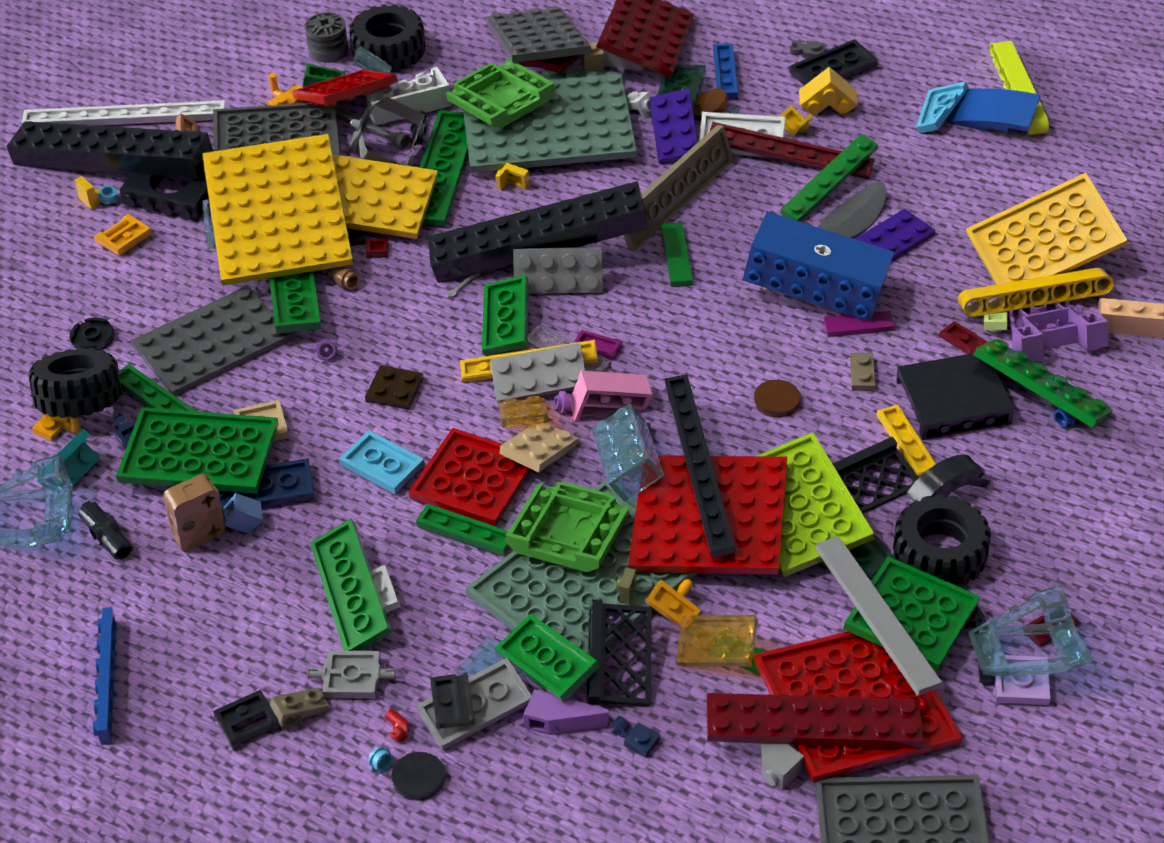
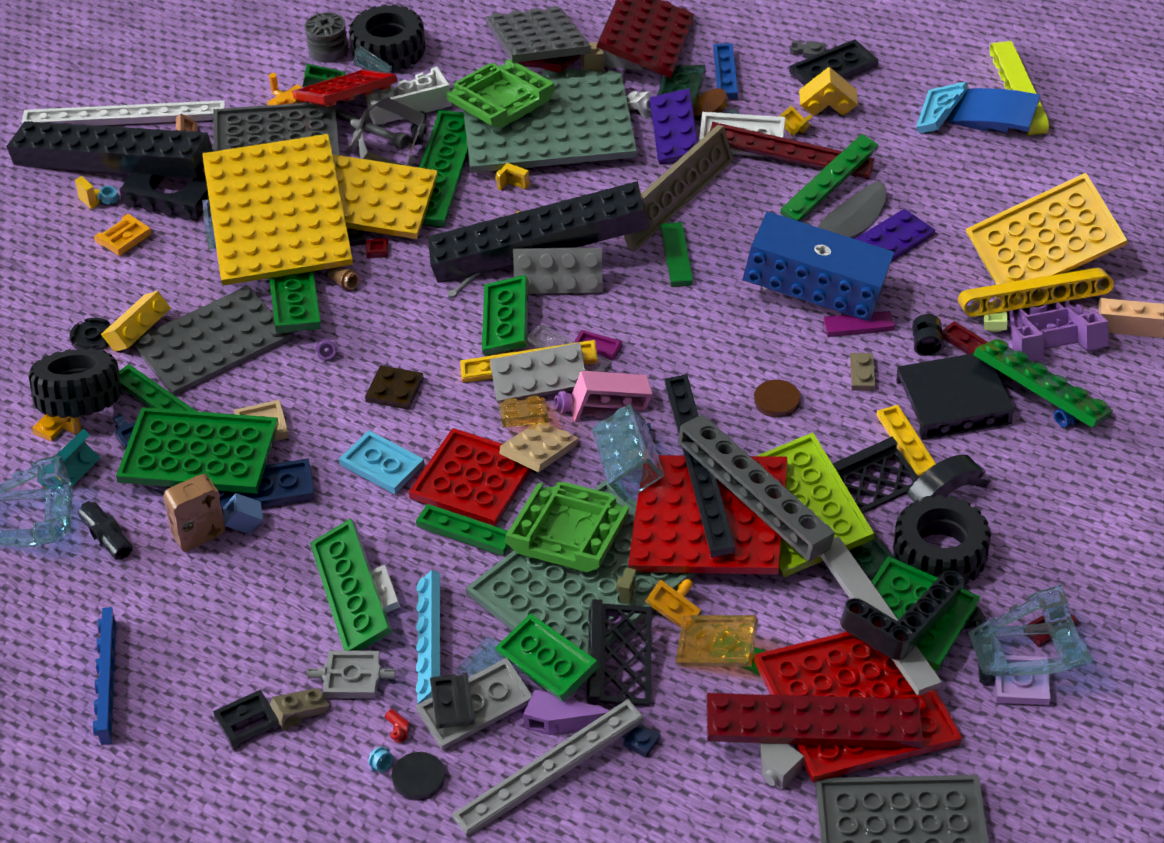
(136, 321): none -> yellow brick
(428, 633): none -> medium azure plate
(547, 768): none -> light grey tile
(756, 487): none -> dark grey brick
(900, 637): none -> black beam
(927, 335): none -> black wheel

